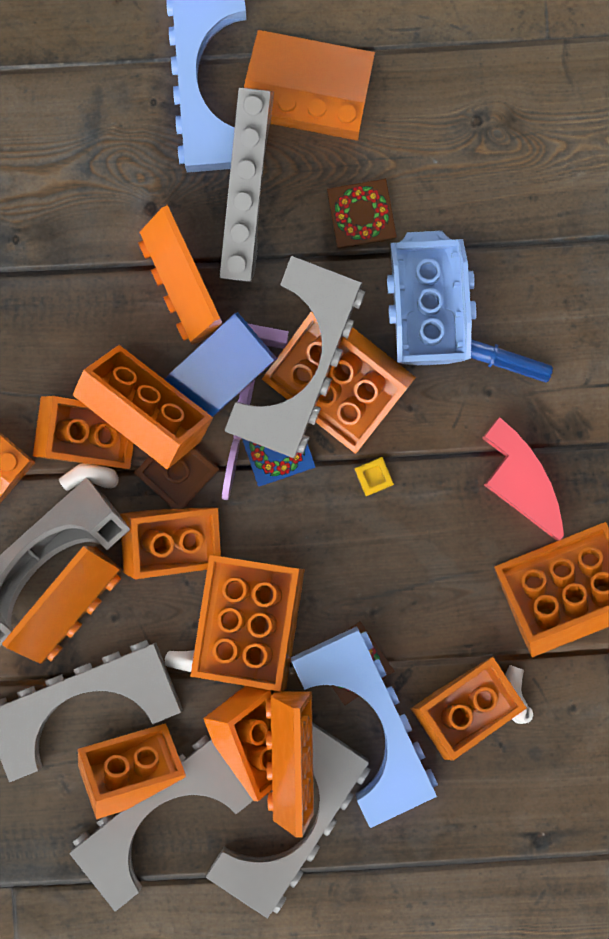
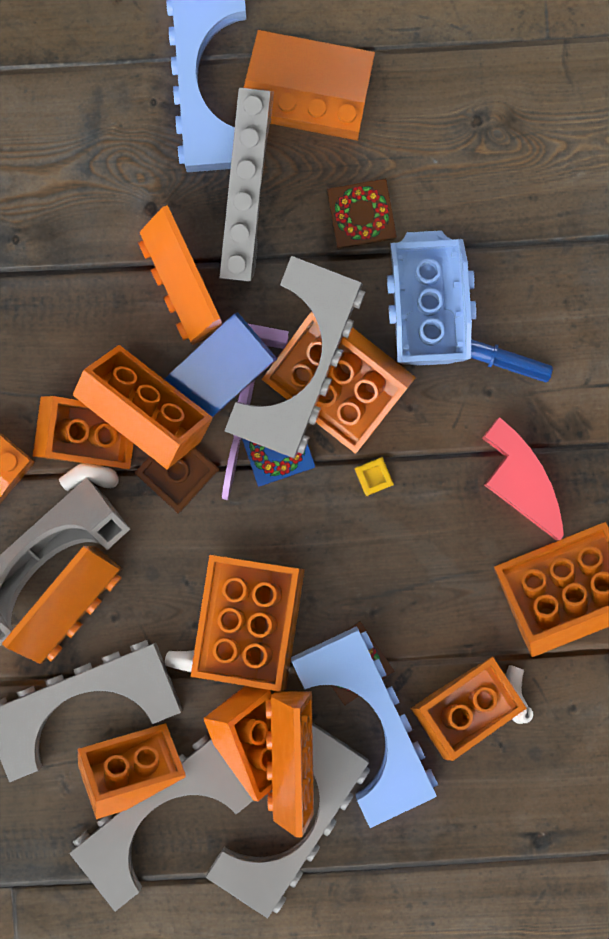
(169, 541): orange slope -> none

